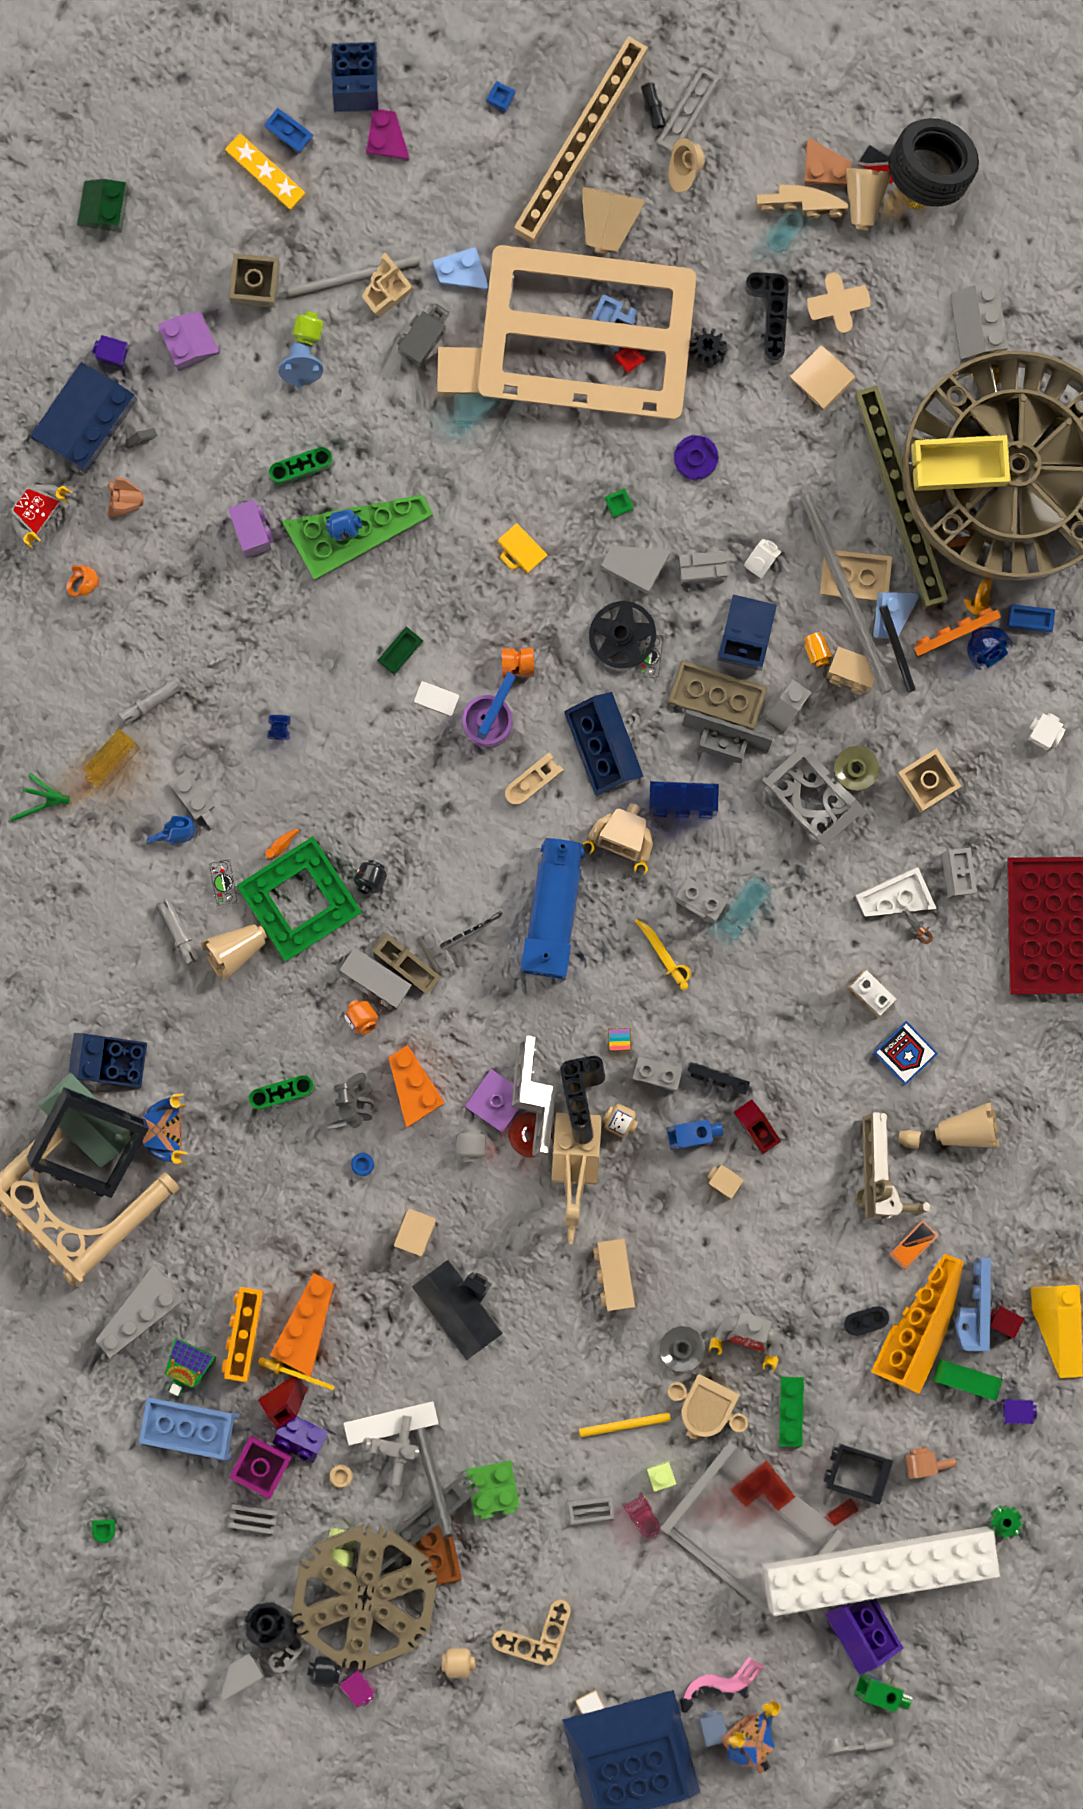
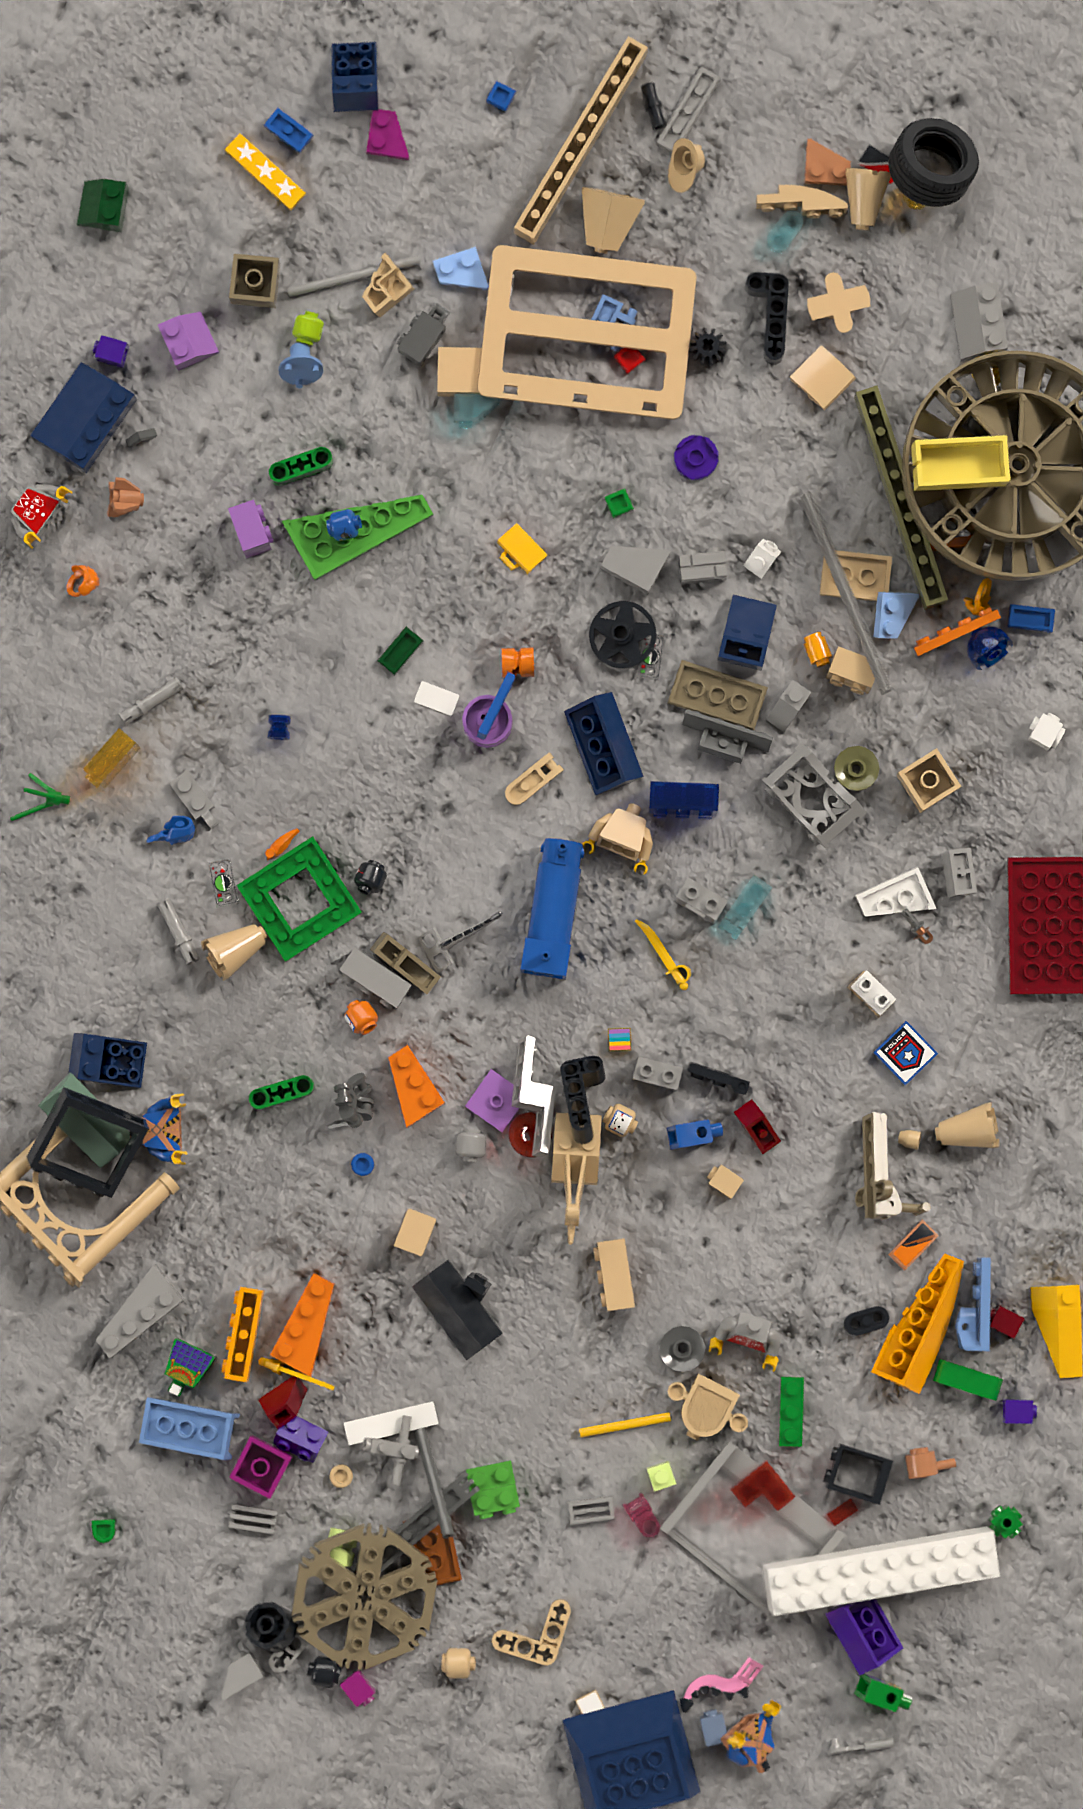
(897, 648): black bar -> none

